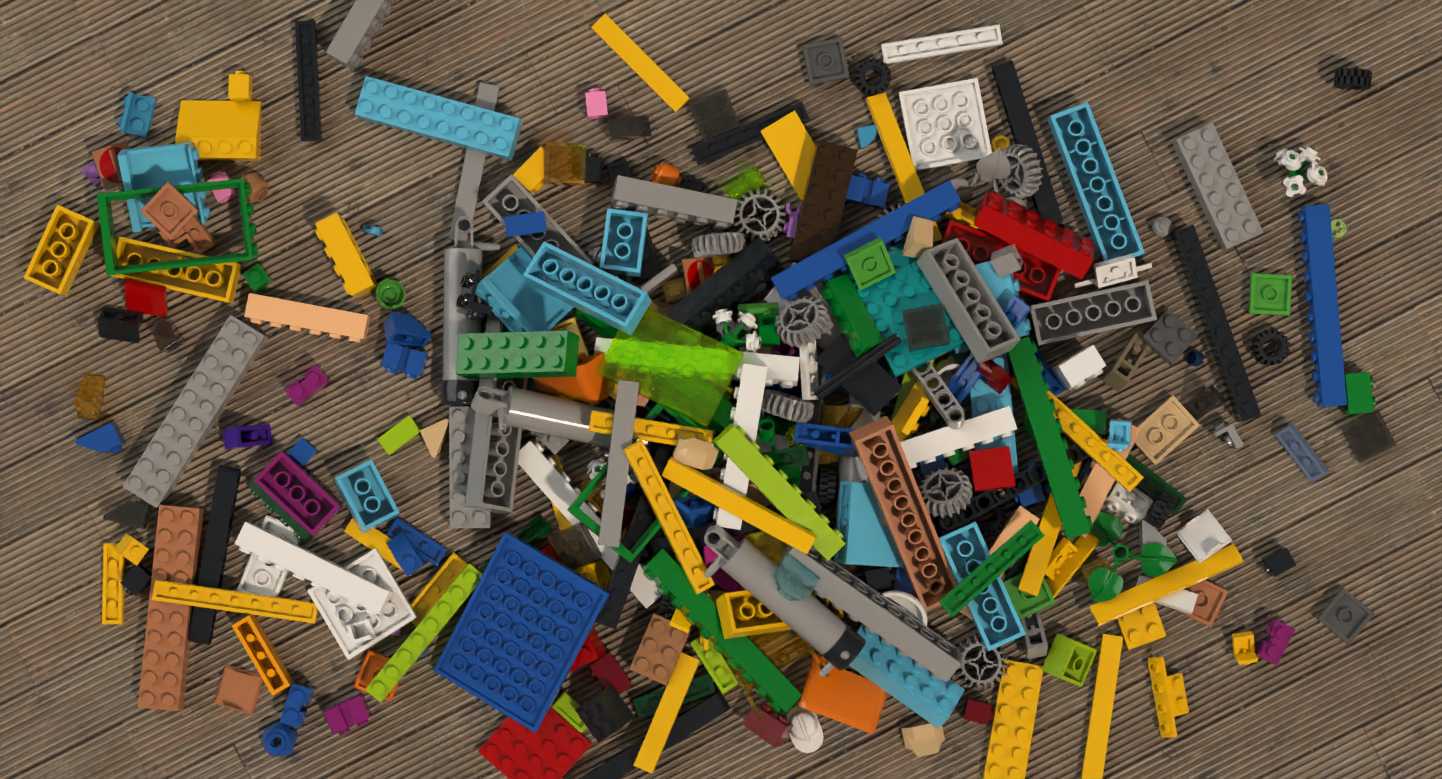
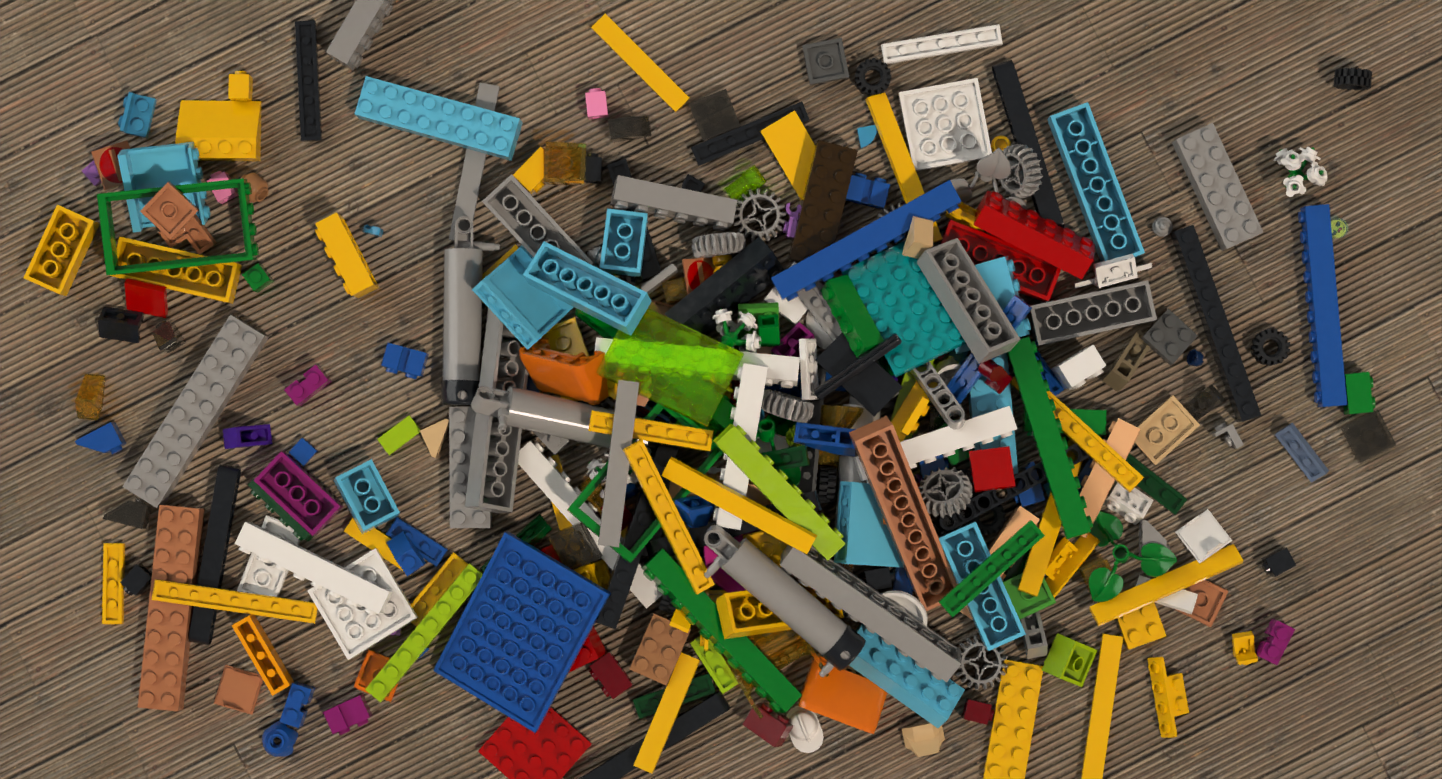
(131, 549): yellow brick -> none
(307, 316): light nougat brick -> none
(361, 632): white panel -> none
(390, 294): bright green hair -> none
(405, 331): blue slope -> none
(465, 300): black bracket -> none
(517, 354): green brick -> none
(525, 224): blue tile -> none
(566, 706): lime tile -> none
(604, 713): black brick -> none
(666, 174): orange head -> none
(695, 453): tan slope -> none
(794, 579): clear light blue tile -> none
(802, 321): light grey gear -> none
(869, 263): bright green plate -> none
(925, 327): clear smoke plate -> none
(1006, 260): light grey panel -> none
(1120, 434): medium azure bracket -> none
(1161, 509): black tyre -> none
(1270, 294): bright green plate -> none
(1345, 616): dark grey plate -> none

